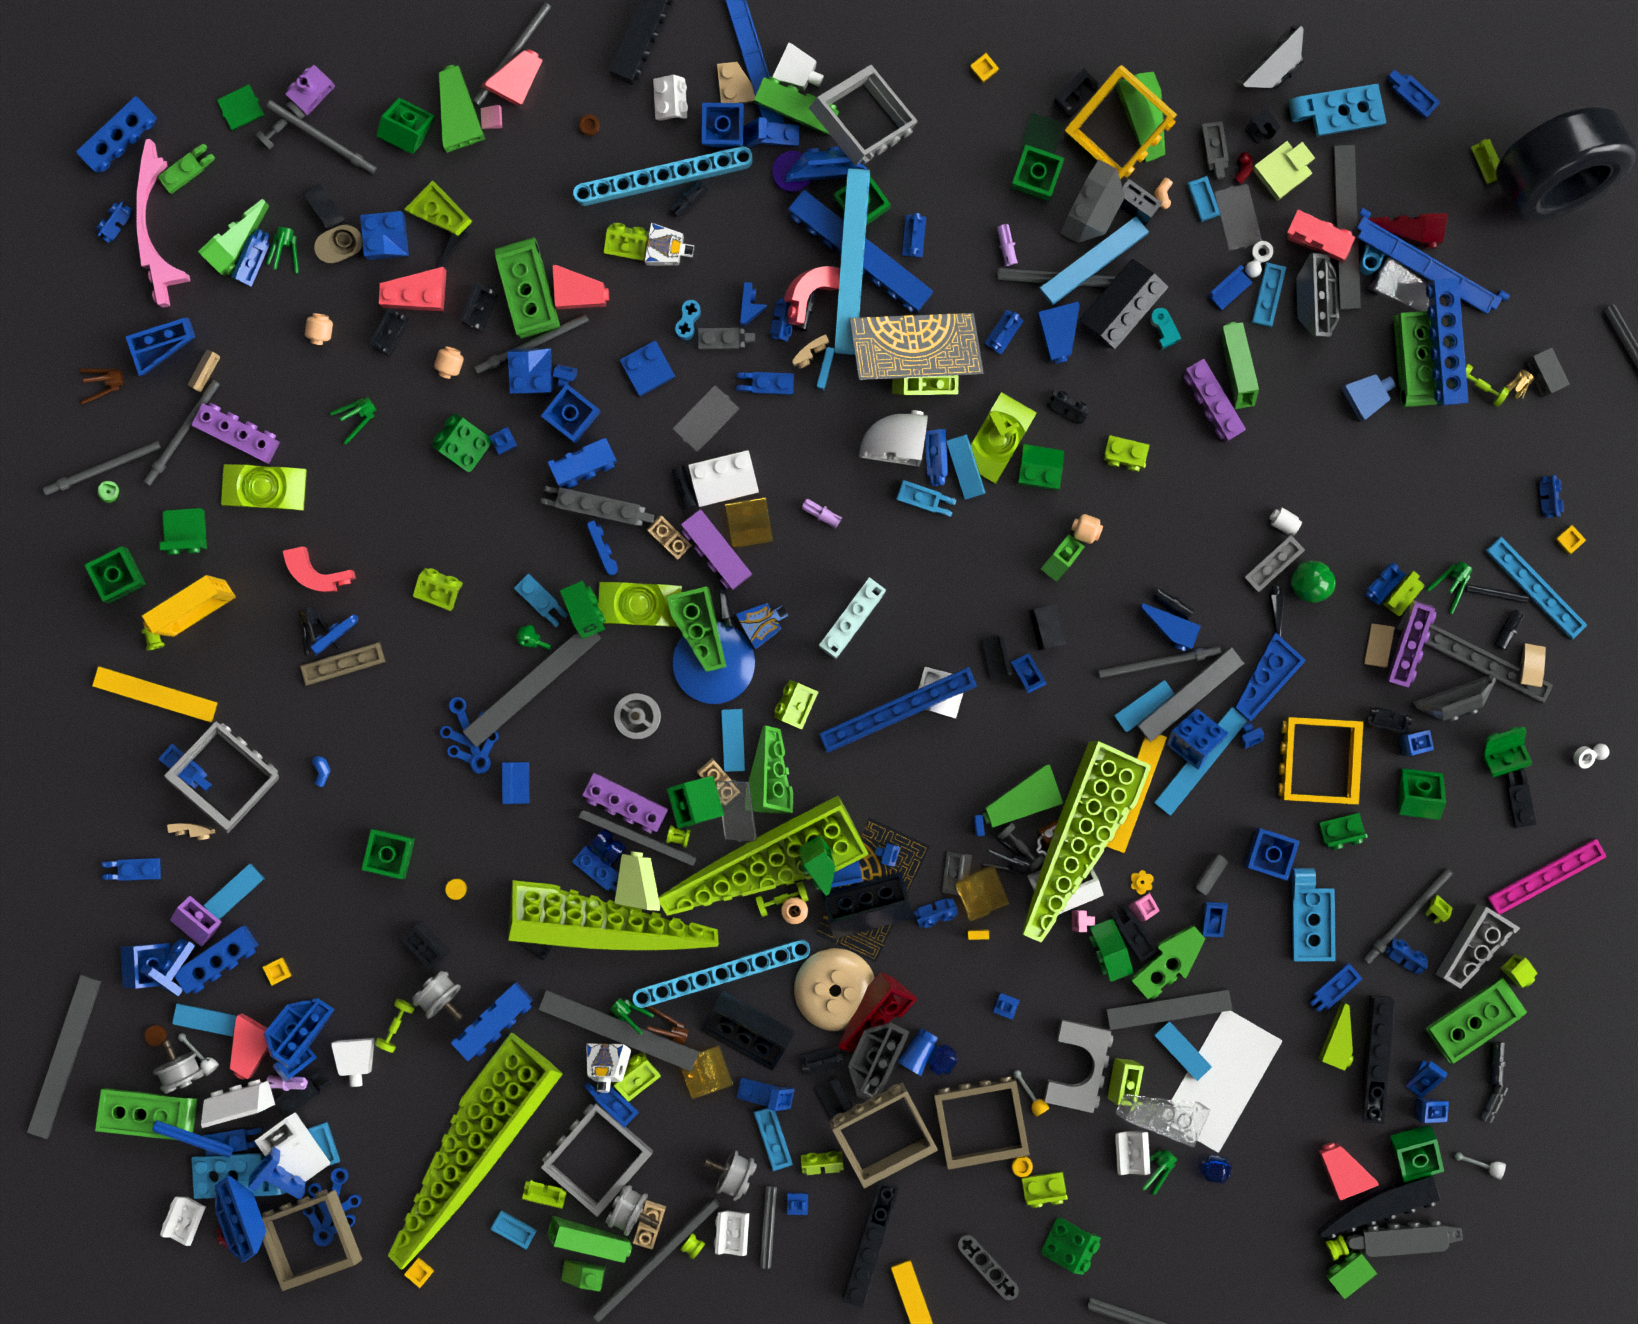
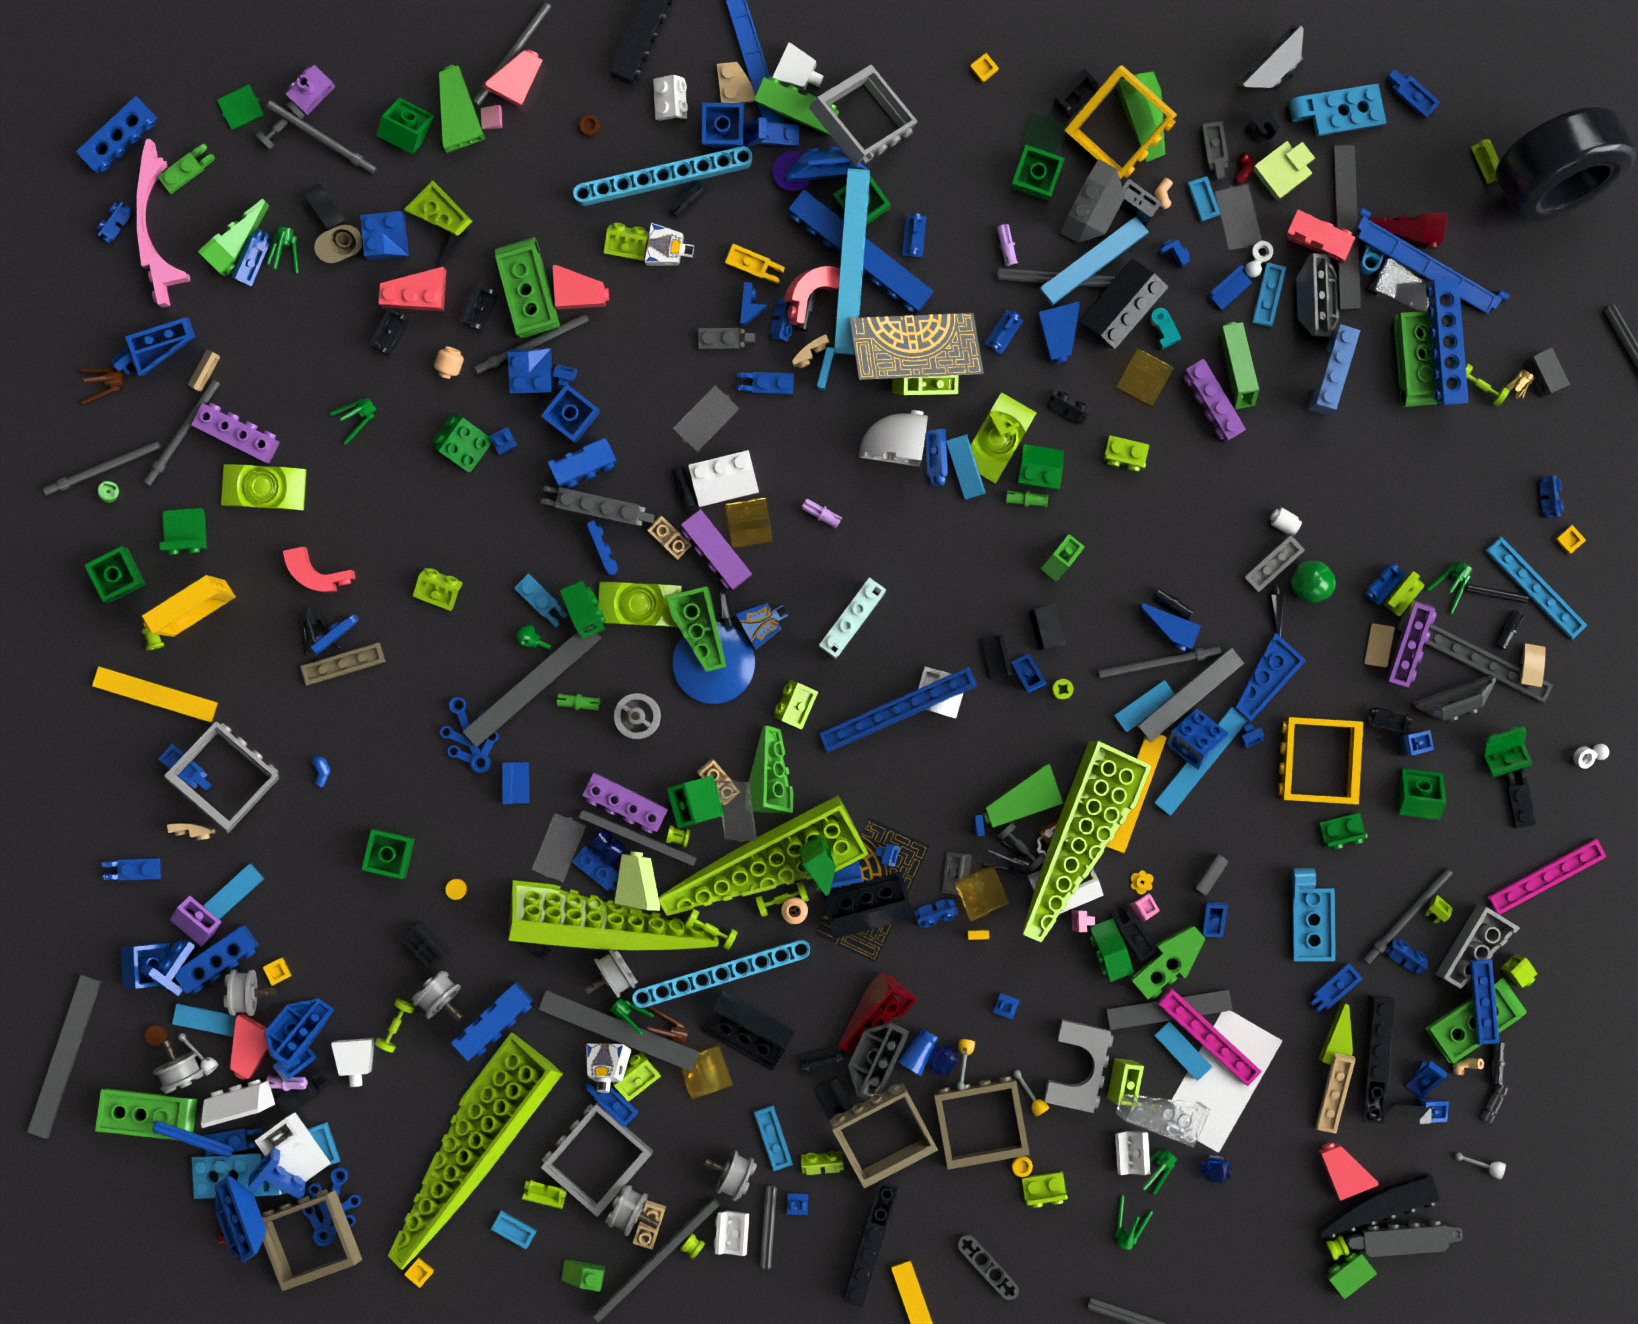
(122, 359): none -> blue tile
(182, 1220): white bracket -> none
(243, 992): none -> light grey wheel
(318, 328): light nougat head -> none
(559, 847): none -> clear piece
(578, 702): none -> bright green pin
(588, 1240): bright green slope -> none
(614, 974): none -> light grey wheel
(647, 368): blue plate -> none
(688, 320): dark azure axle -> none
(711, 929): none -> lime wheel
(733, 740): dark azure tile -> none
(752, 263): none -> yellow hinge
(761, 1093): blue bracket -> none
(816, 977): tan brick -> none
(923, 498): dark azure hinge -> none
(965, 1048): none -> hinge
(1027, 498): none -> bright green pin
(1062, 692): none -> lime wheel
(1070, 1246): green bracket -> none
(1087, 528): light nougat head -> none
(1128, 1237): none -> green plant
(1145, 377): none -> clear yellow slope
(1179, 253): none -> blue bracket
(1209, 1036): none -> dark pink tile
(1271, 853): blue slope -> none
(1335, 1093): none -> tan tile
(1341, 350): none -> medium blue arch
(1368, 395): medium blue torso -> none
(1409, 1114): none -> flat silver slope
(1417, 1153): green slope -> none
(1473, 1063): none -> light nougat arm
(1484, 1001): none -> blue tile

